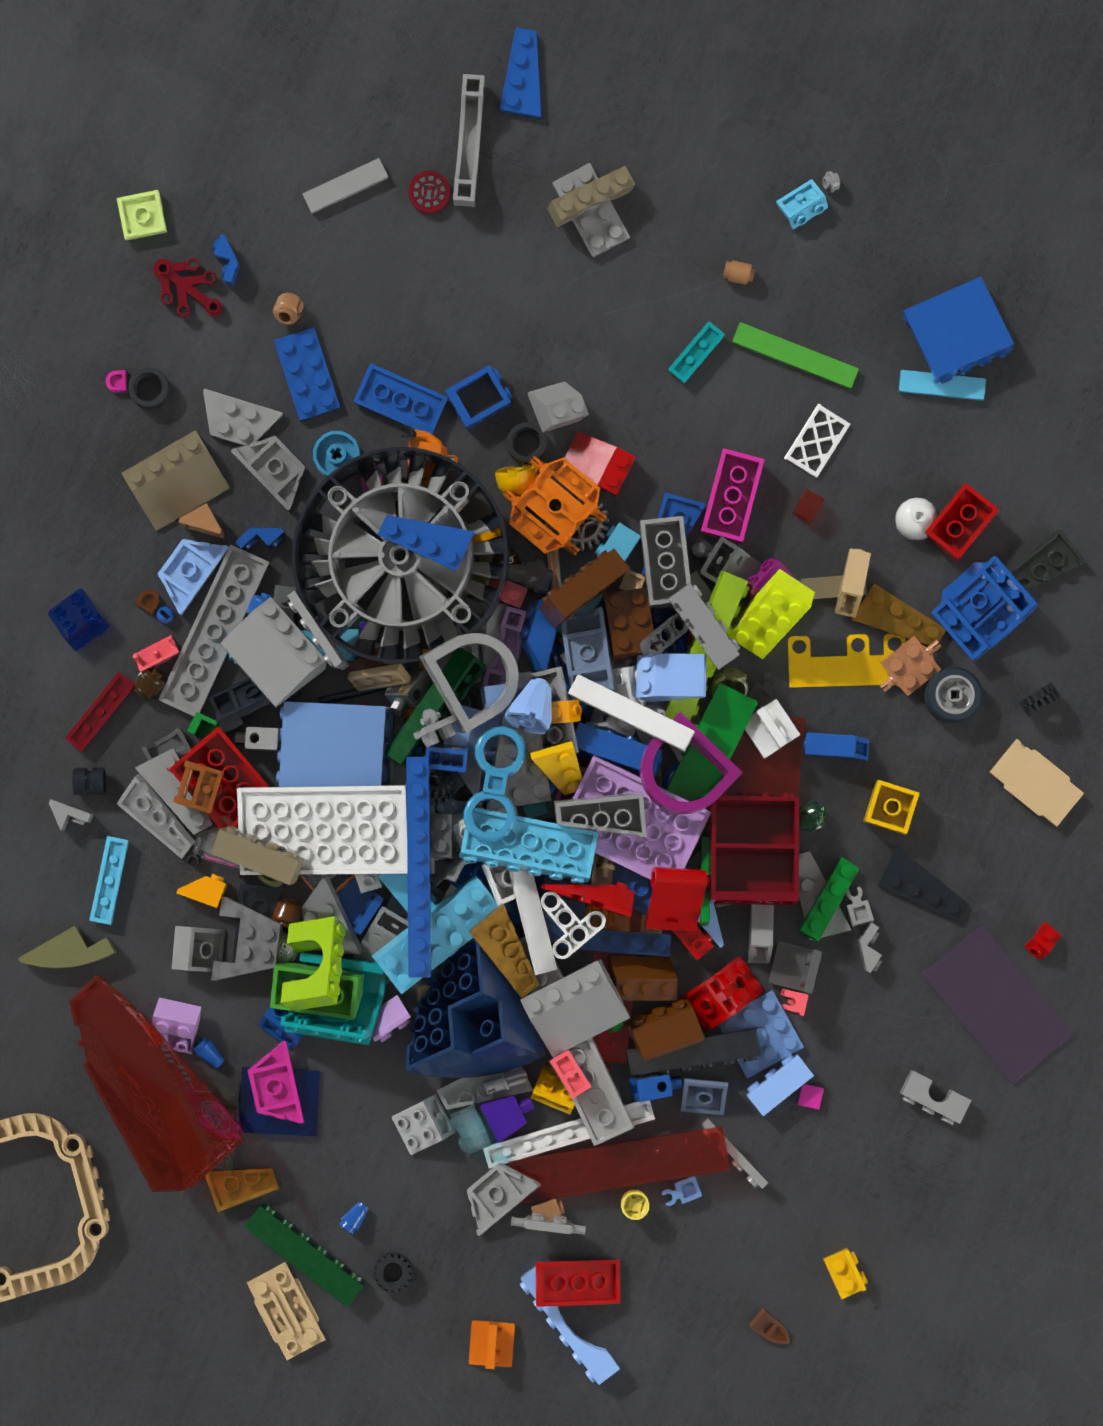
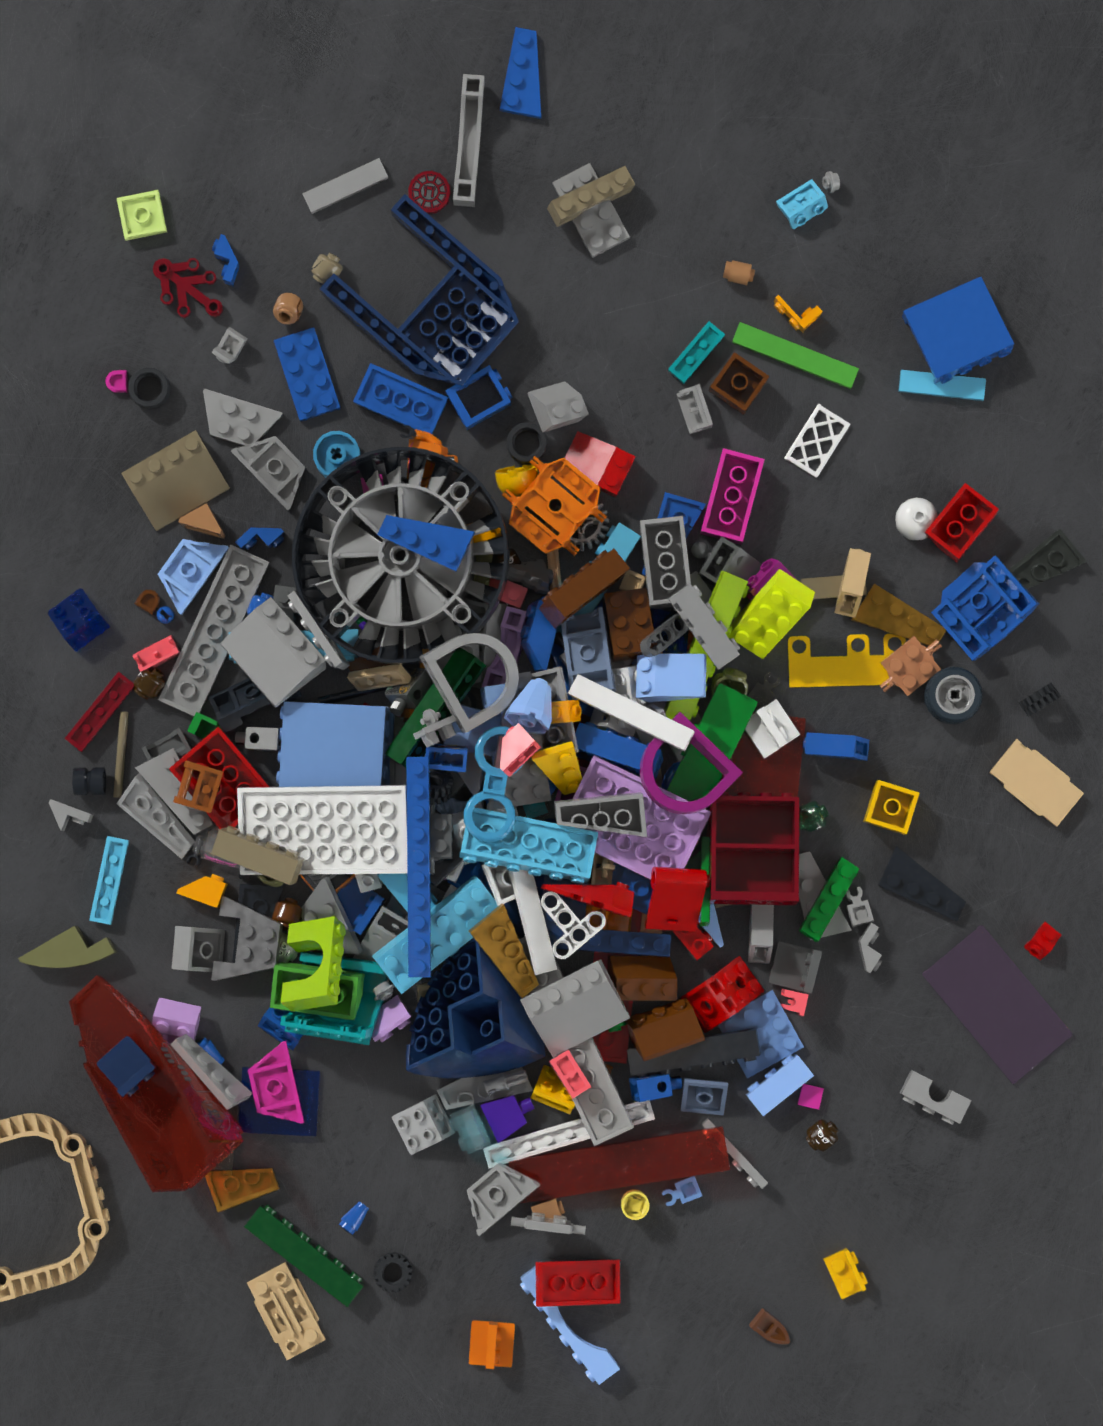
(121, 750): none -> dark tan bar
(126, 1066): none -> dark blue bracket
(213, 1075): none -> light grey wing
(229, 346): none -> light grey bracket
(325, 267): none -> dark tan head
(383, 991): none -> light grey plate
(453, 324): none -> dark blue wedge
(516, 749): none -> slope
(694, 409): none -> light grey hinge
(738, 383): none -> reddish brown brick
(796, 322): none -> light orange bracket
(808, 506): clear red panel -> none
(822, 1135): none -> dark brown head

